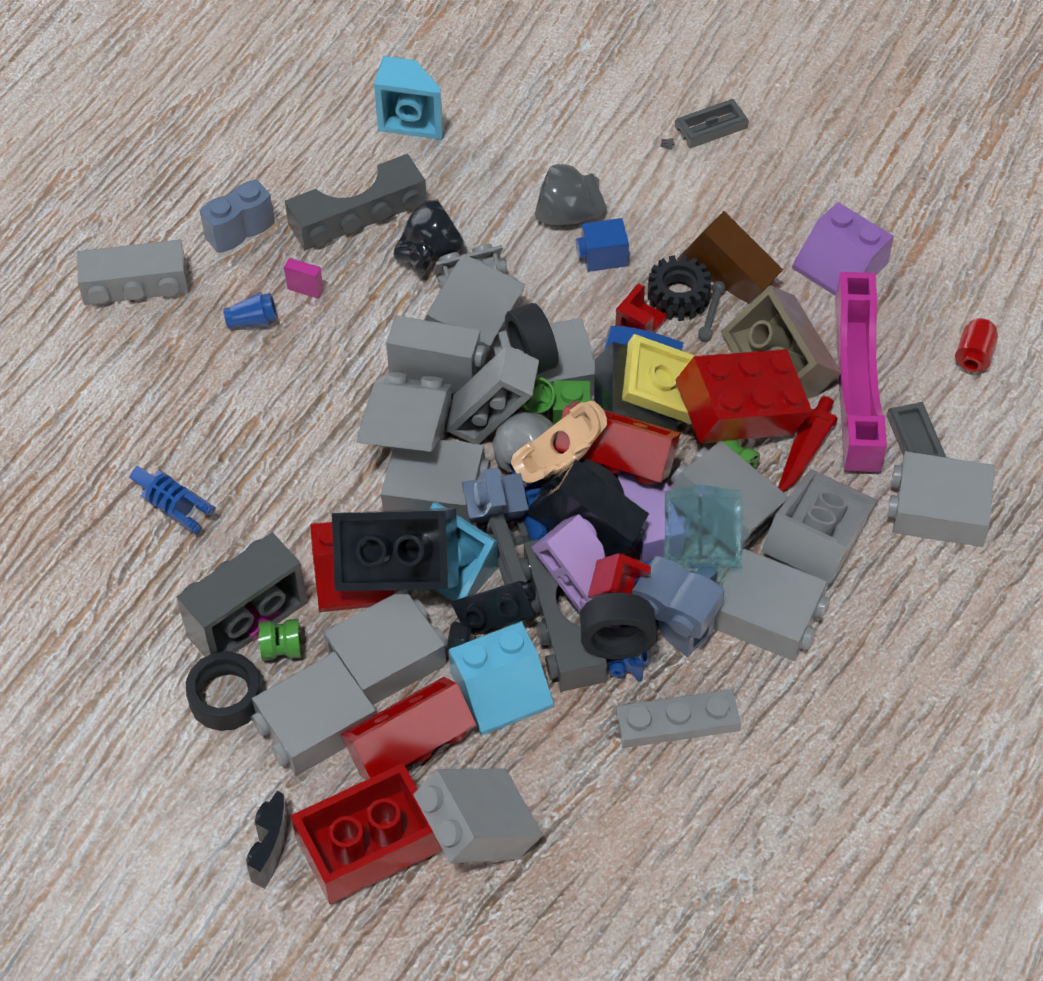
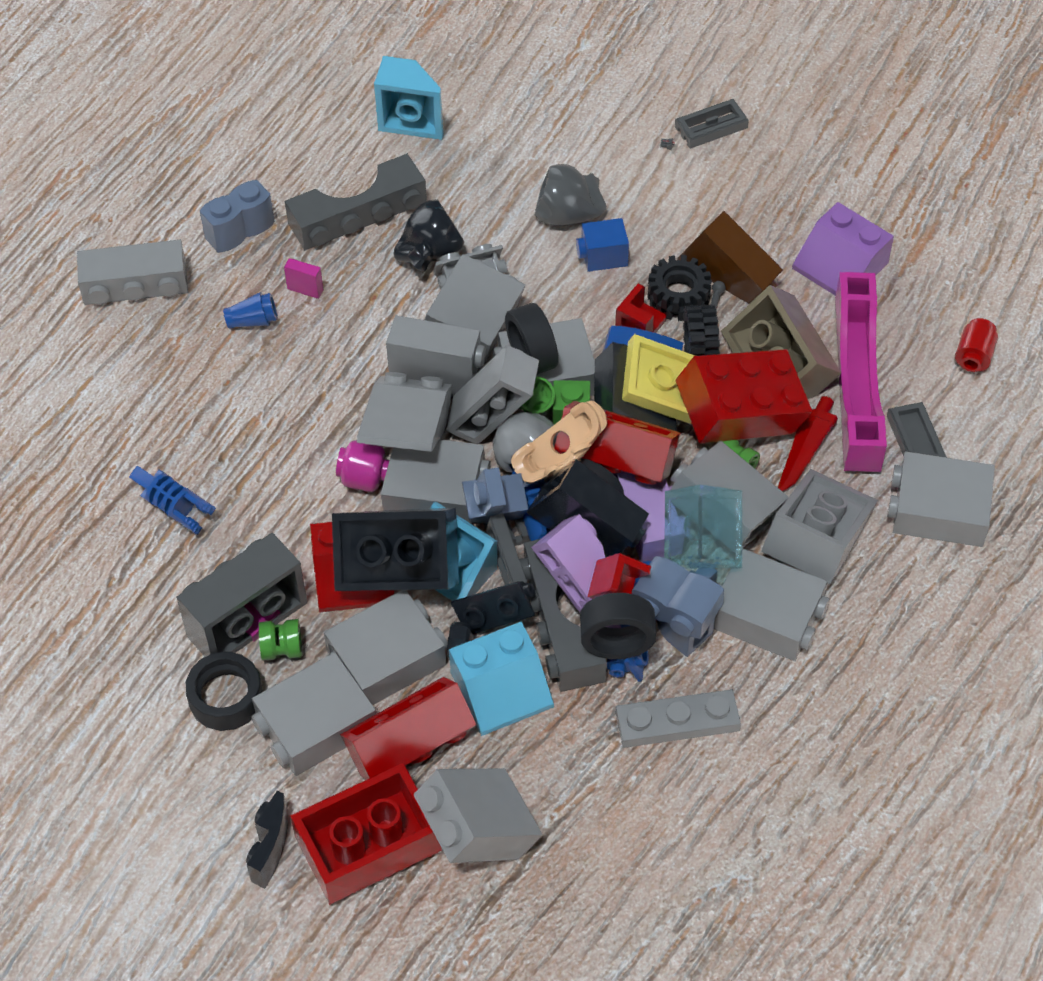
(362, 466): none -> dark pink head
(701, 330): none -> black tyre

